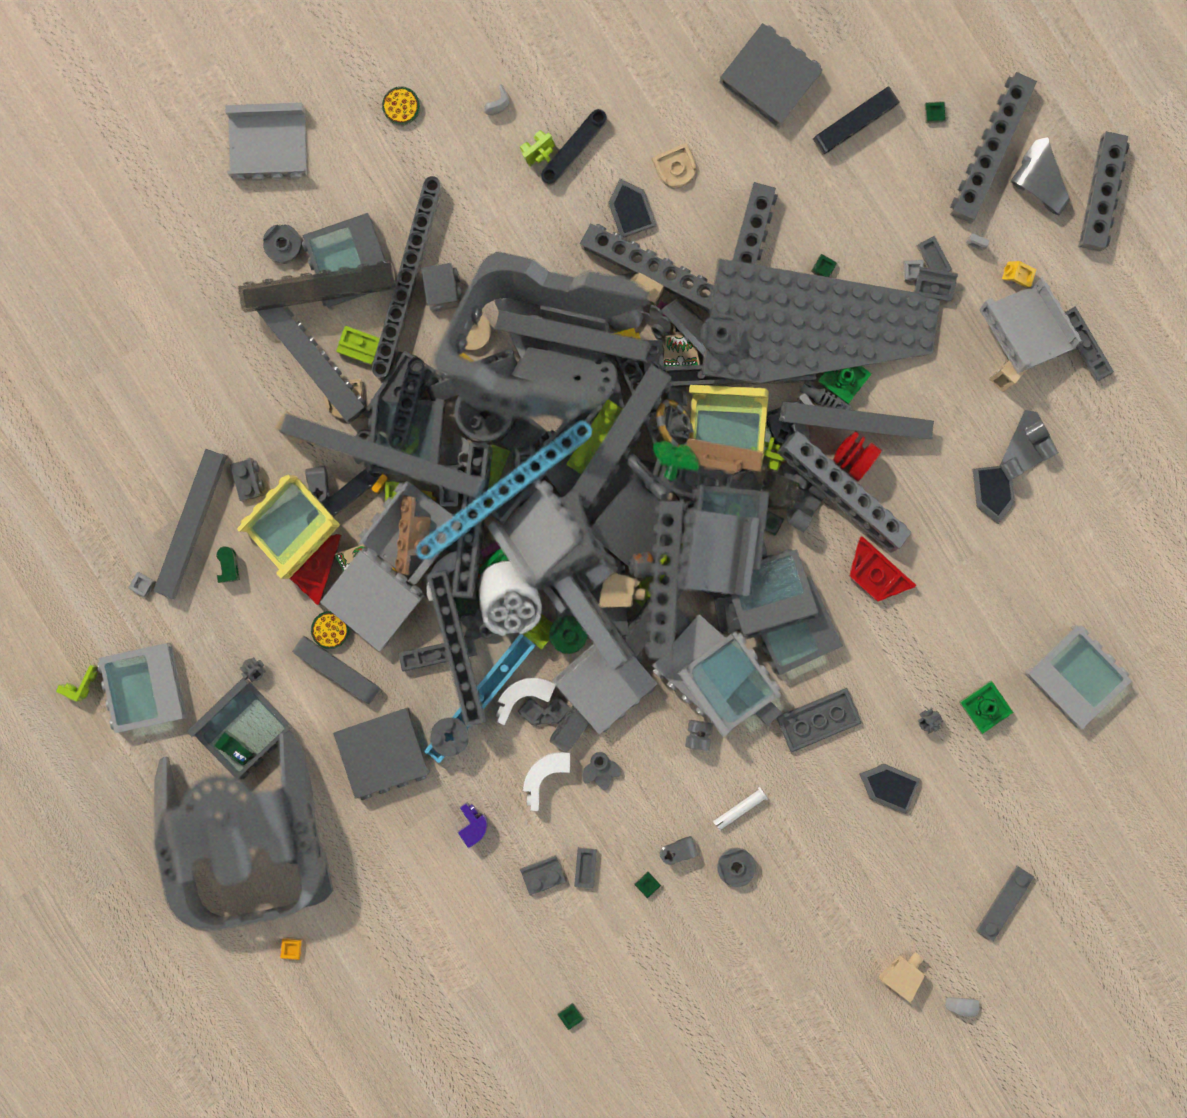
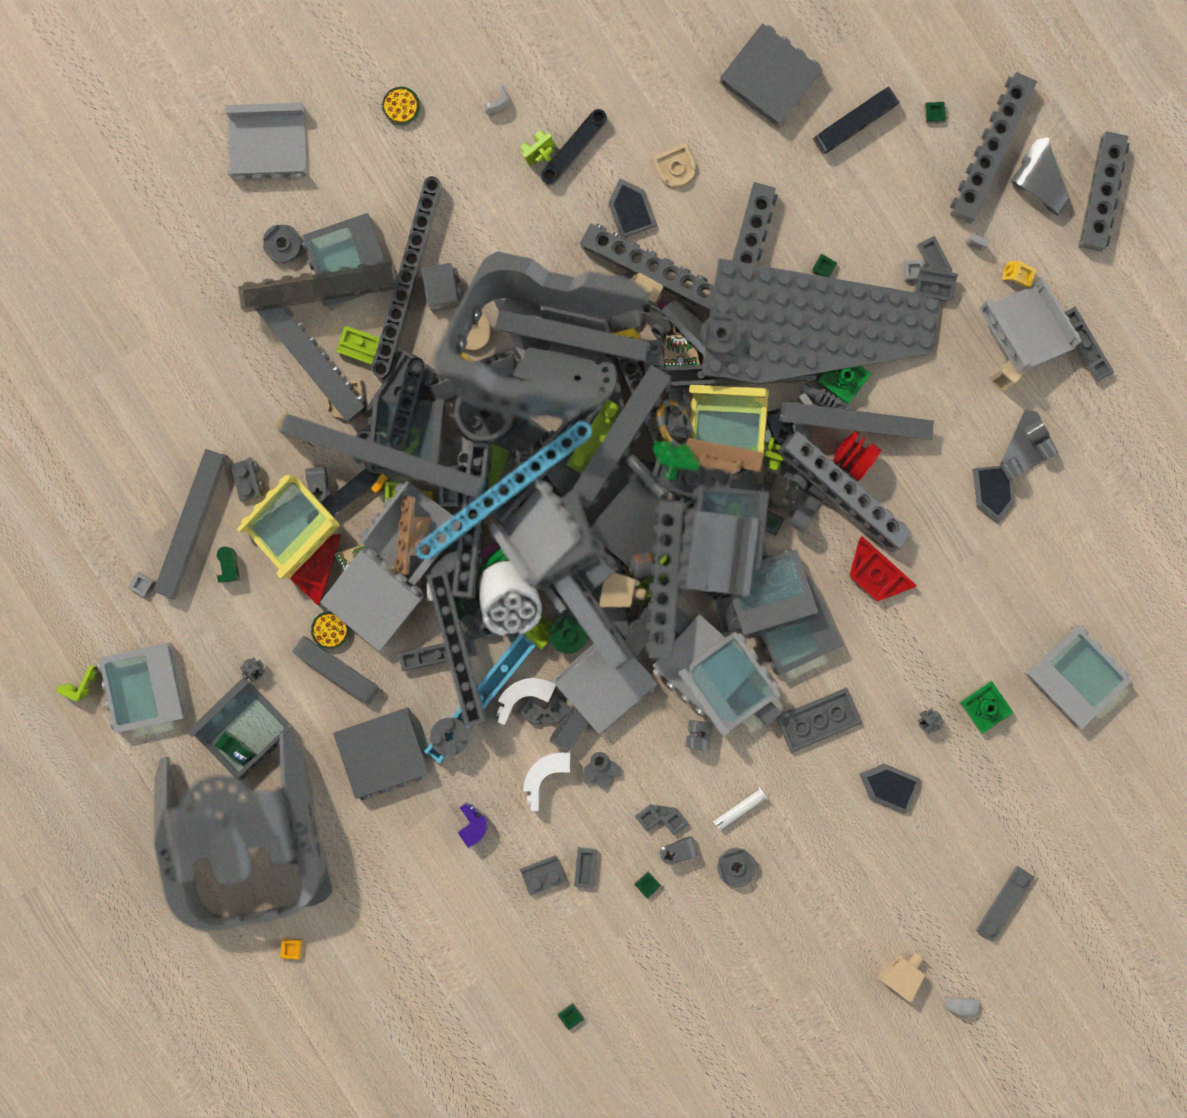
(655, 813): none -> dark grey tile

